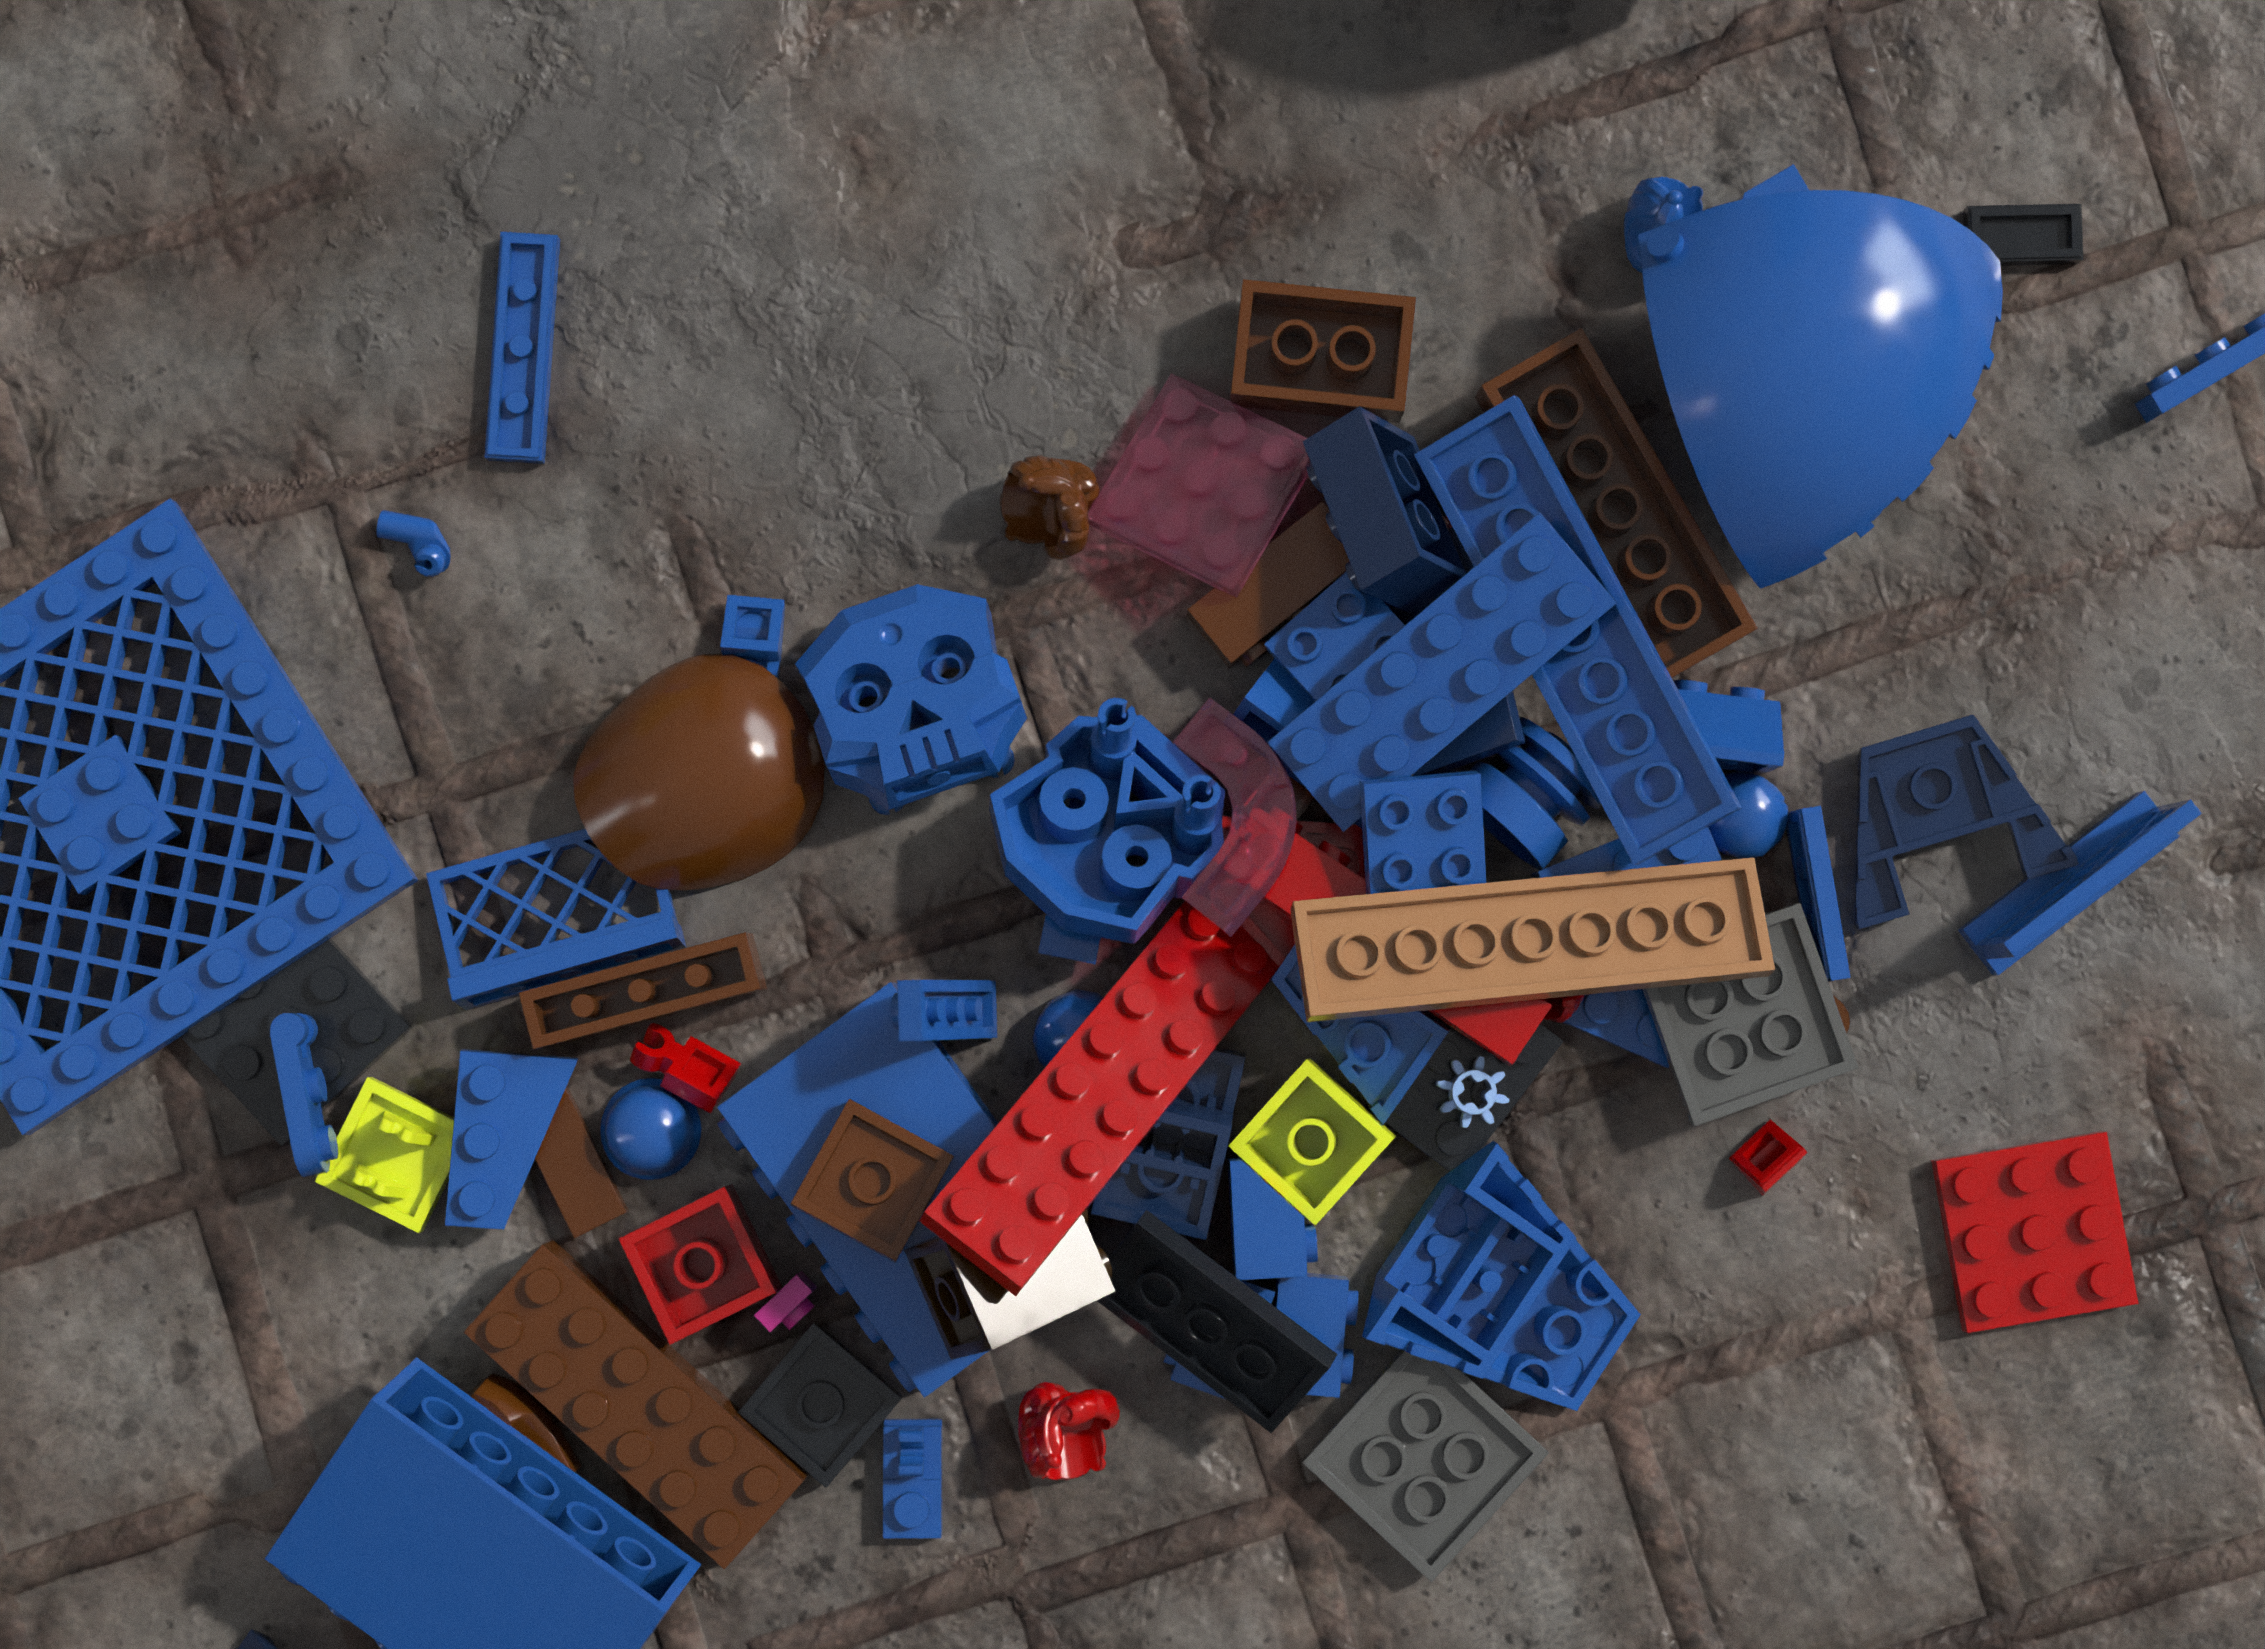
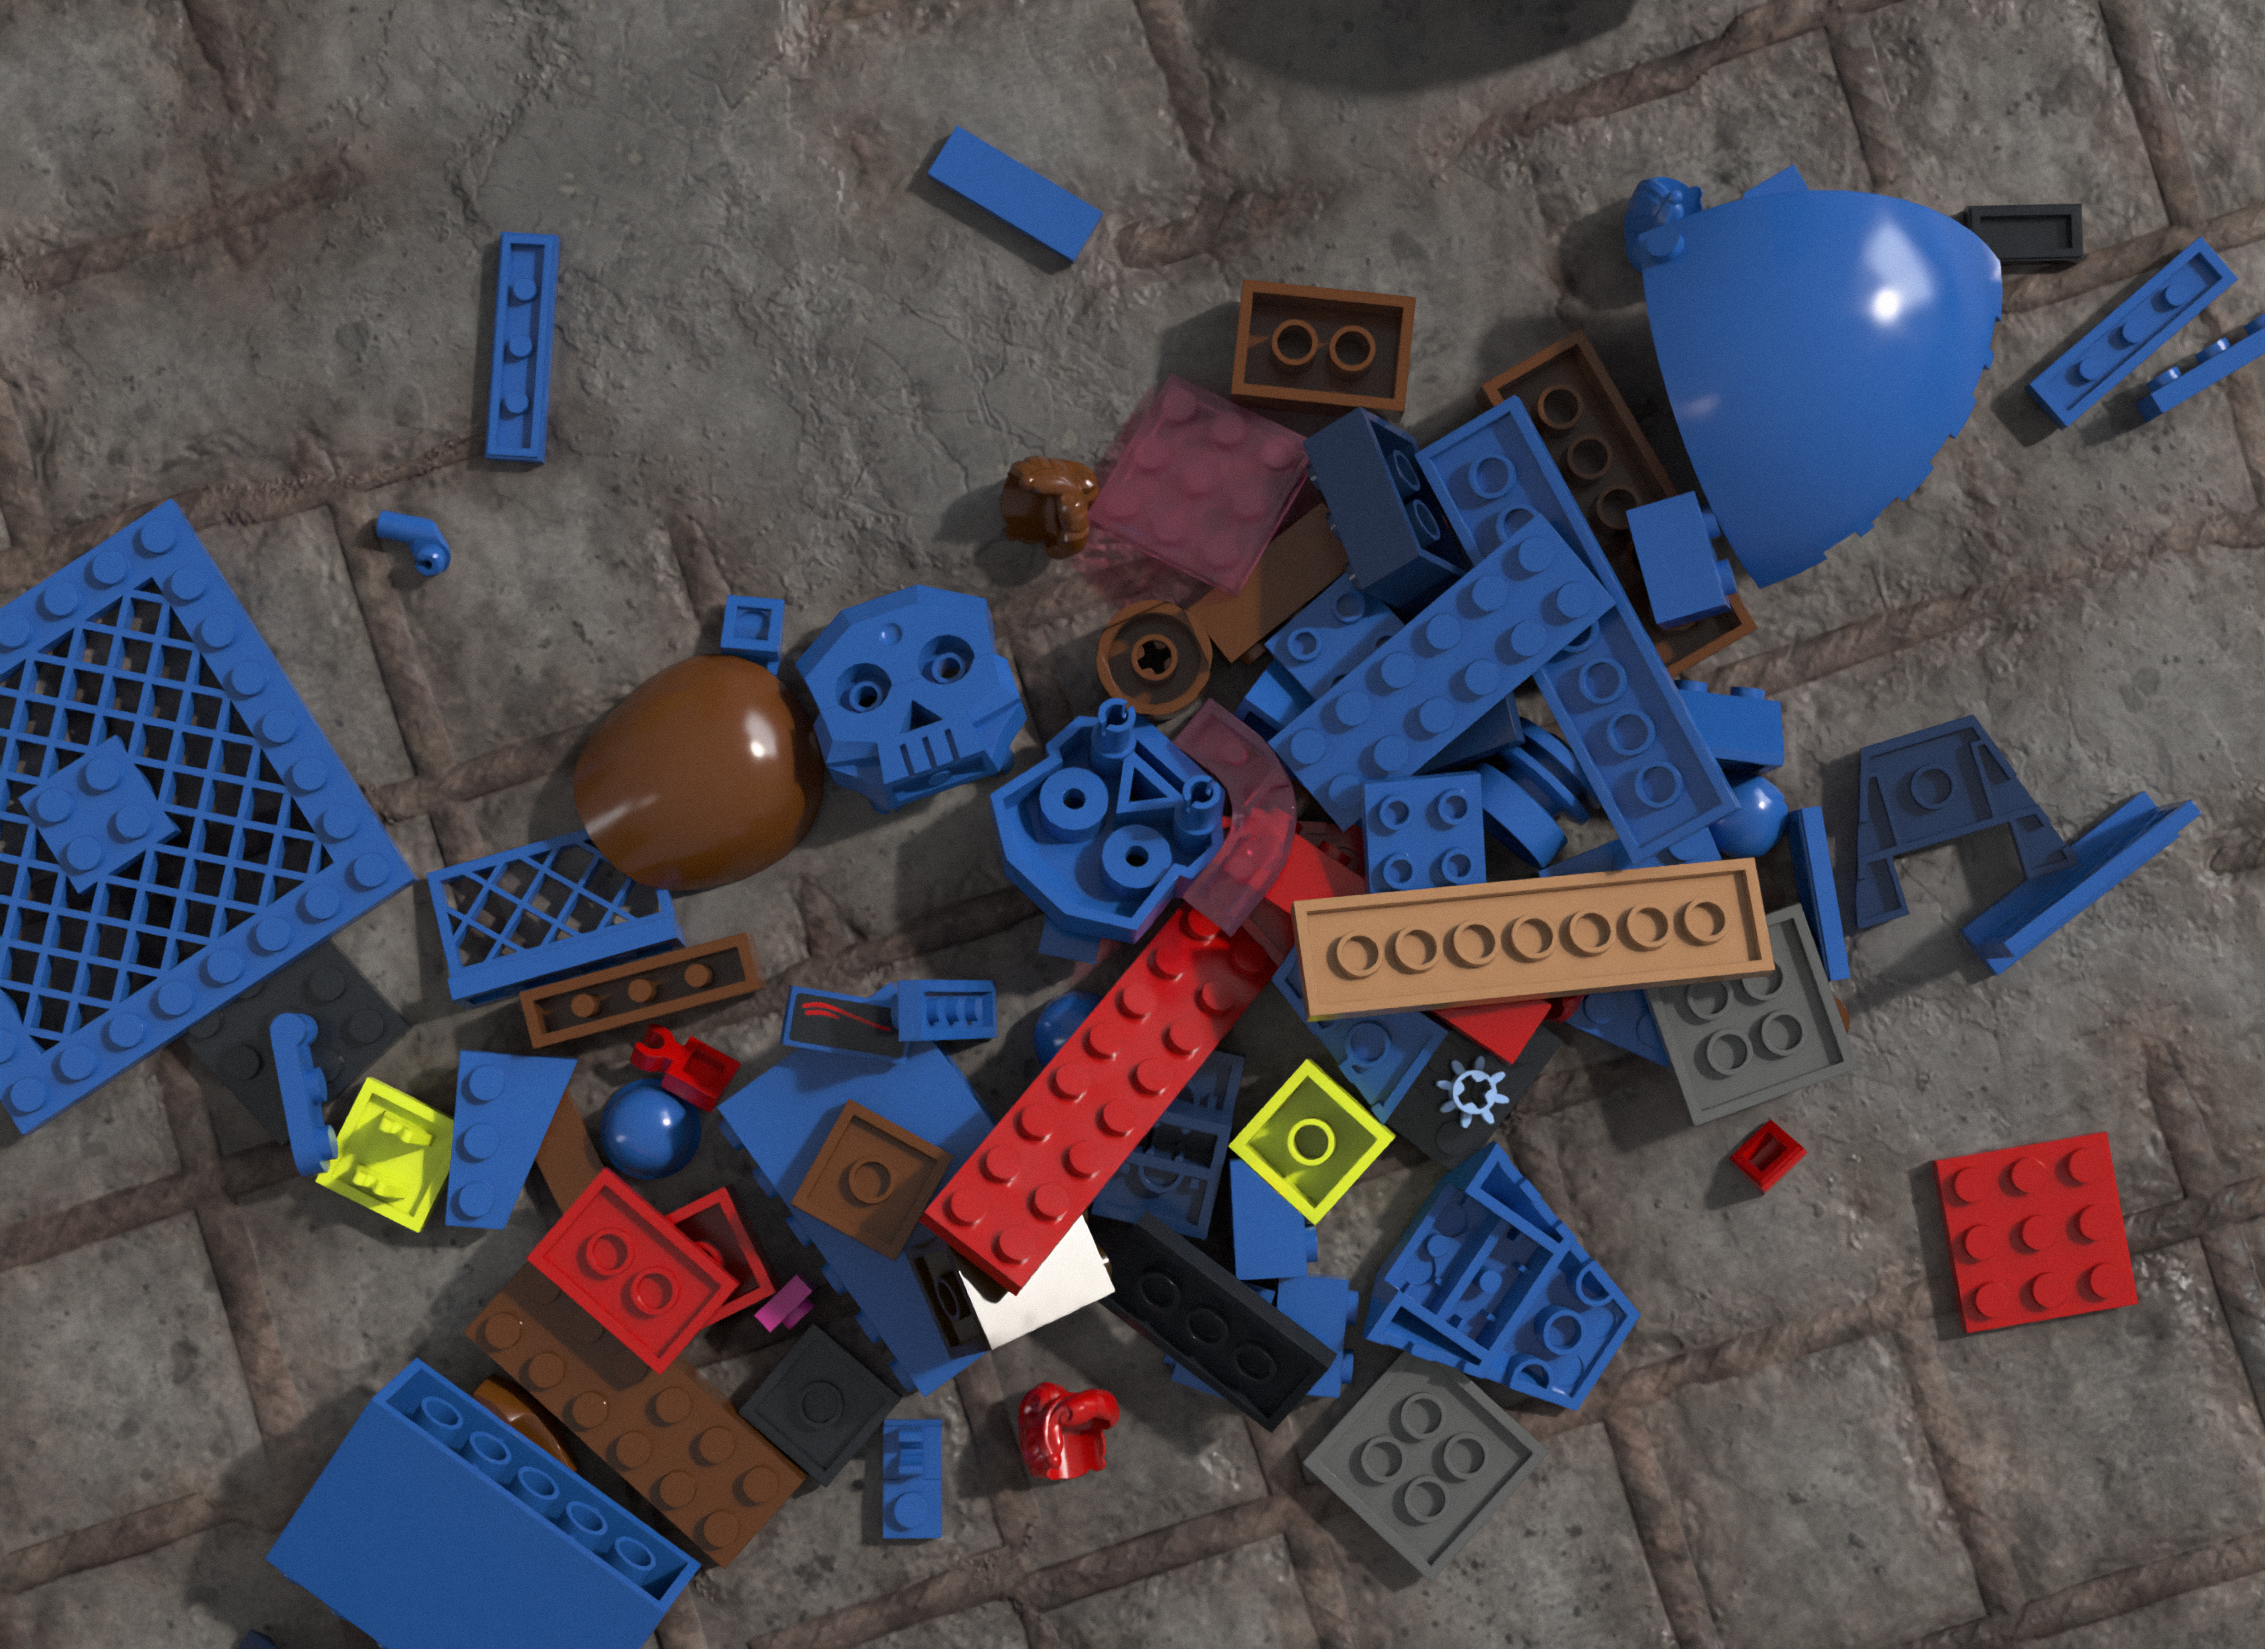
(633, 1270): none -> red plate
(842, 1025): none -> black slope
(1015, 195): none -> blue tile
(1168, 631): none -> reddish brown brick
(1681, 560): none -> blue brick
(2131, 333): none -> blue plate

